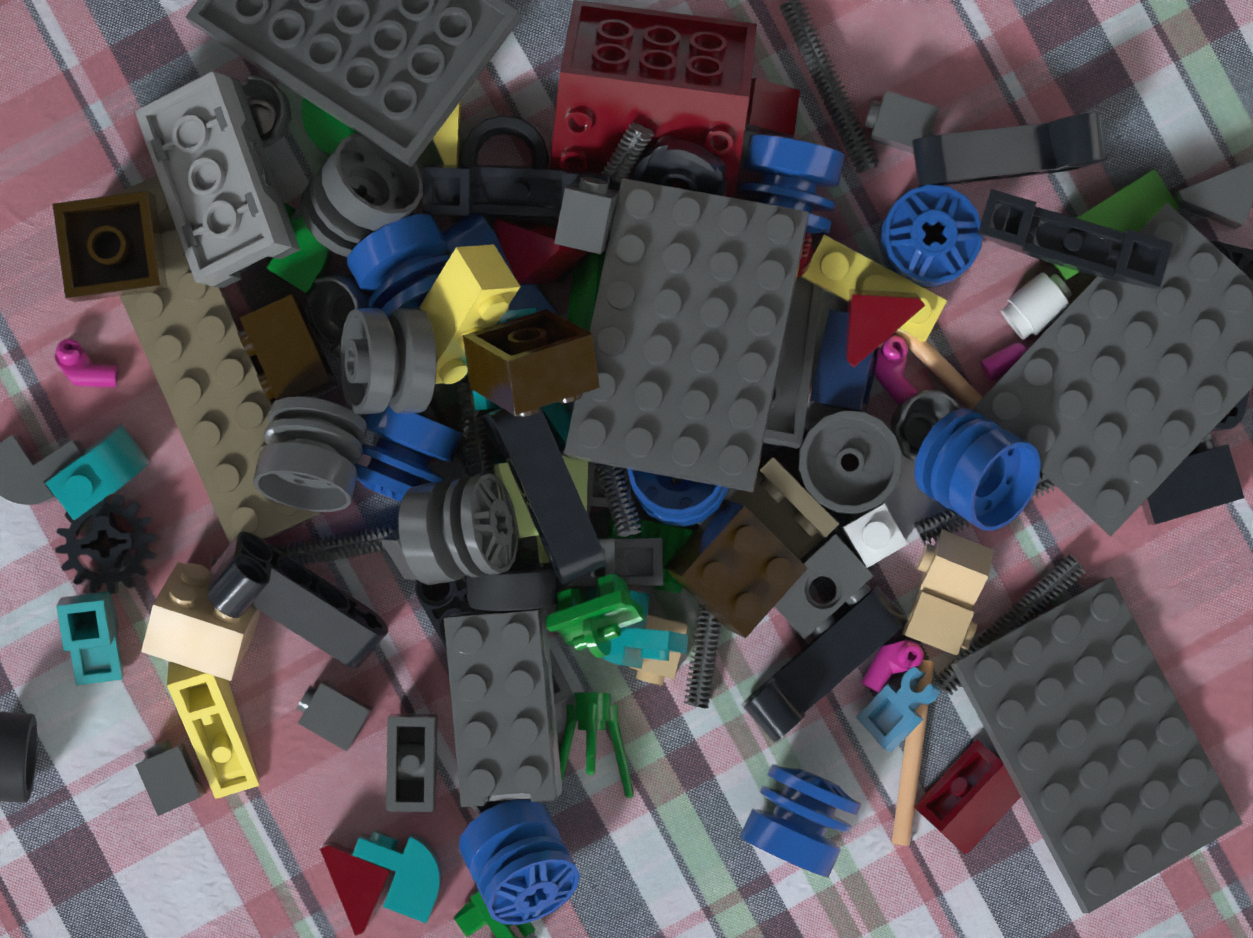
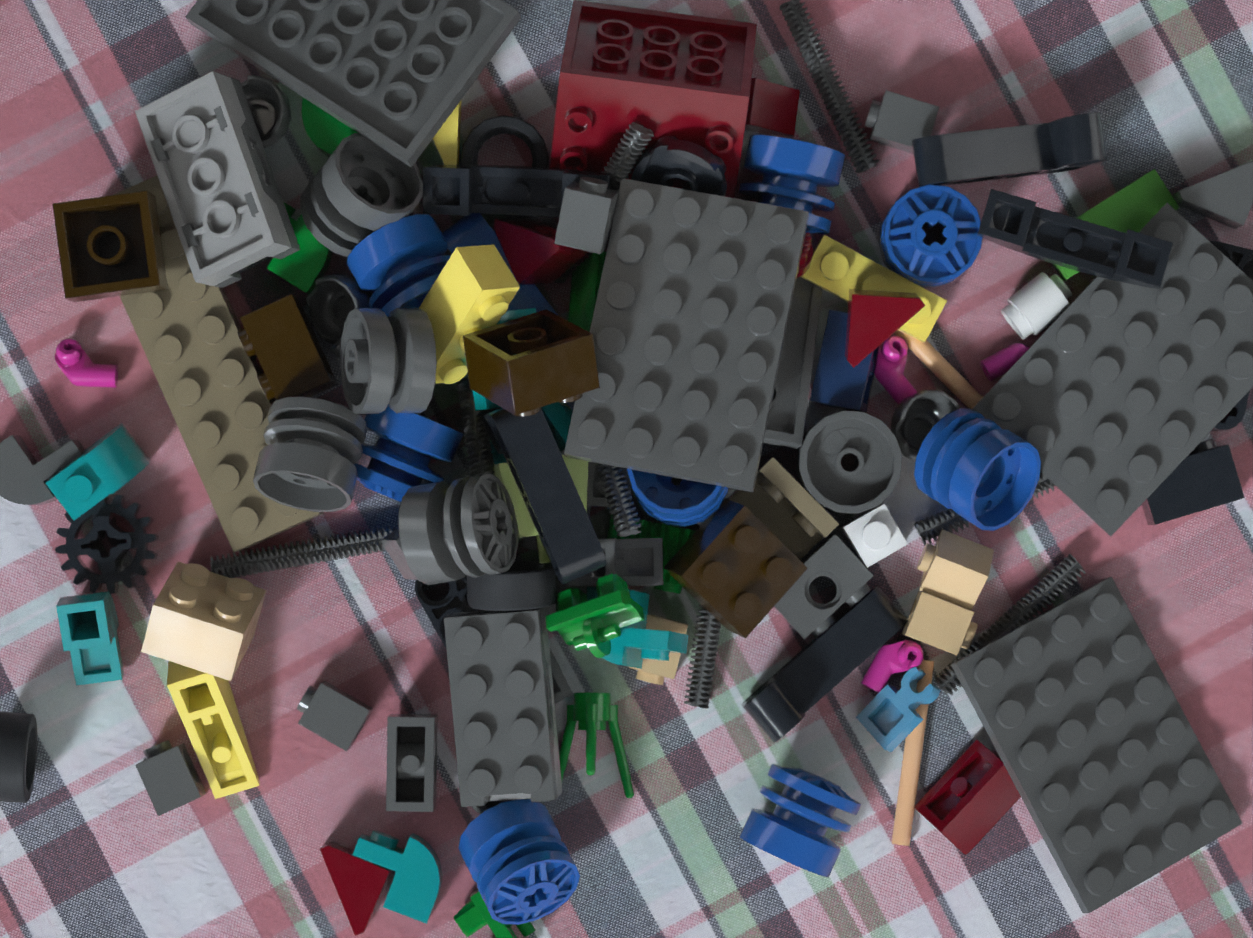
(295, 597): black beam -> none

